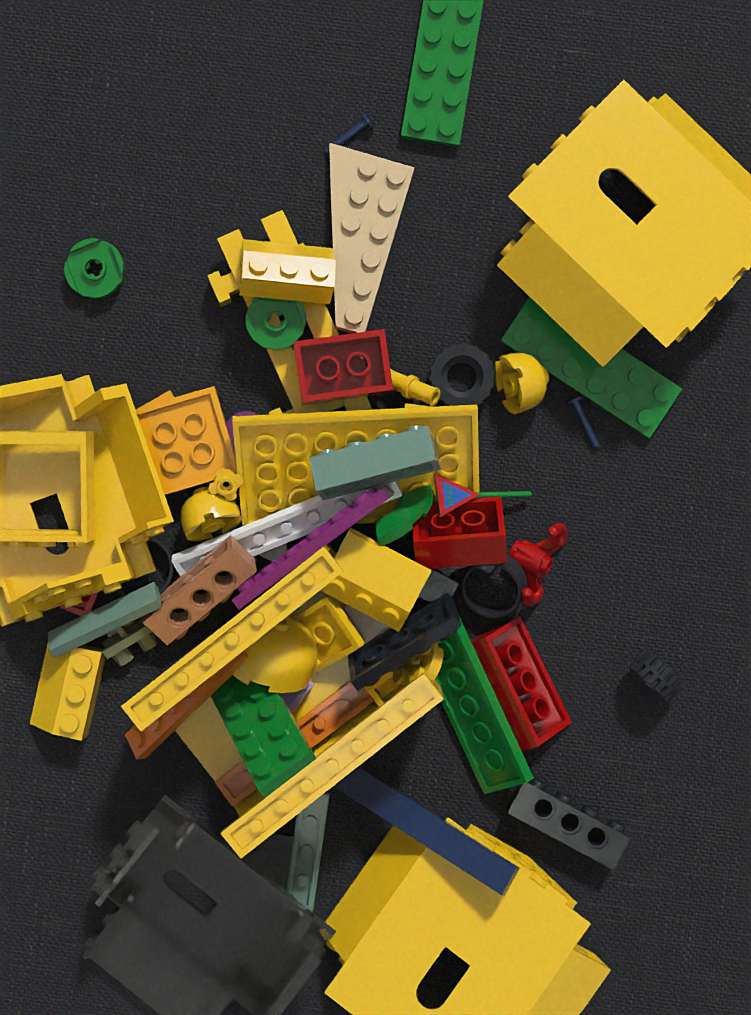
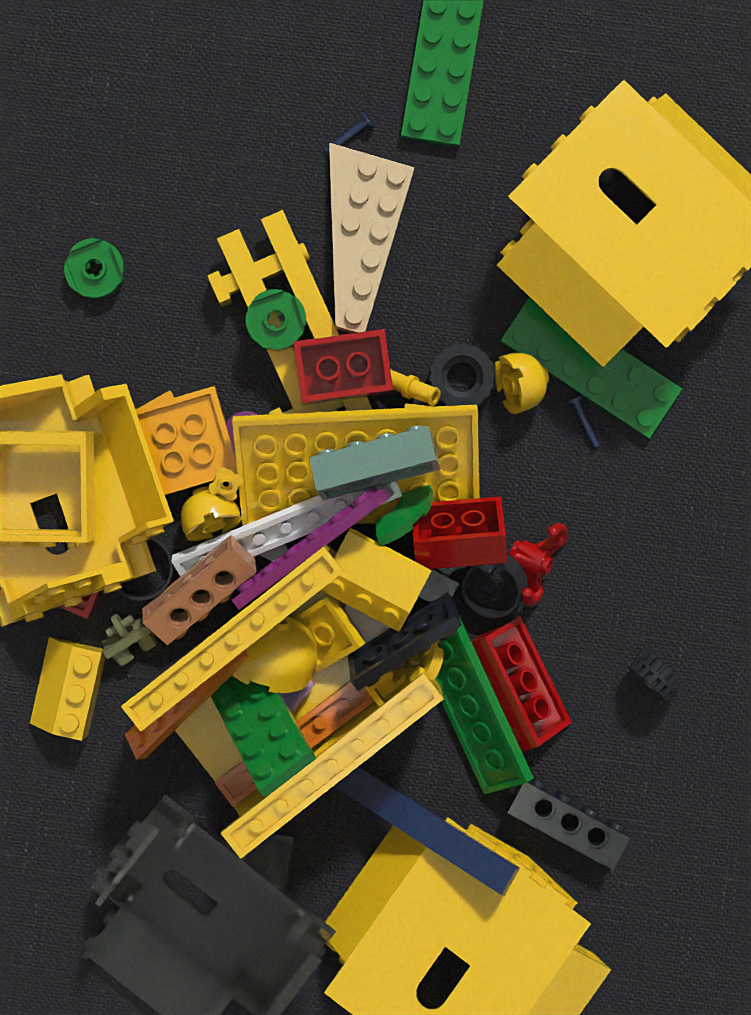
(104, 619): sand green tile -> none
(287, 271): yellow slope -> none
(307, 851): sand green tile -> none
(452, 495): piece -> none

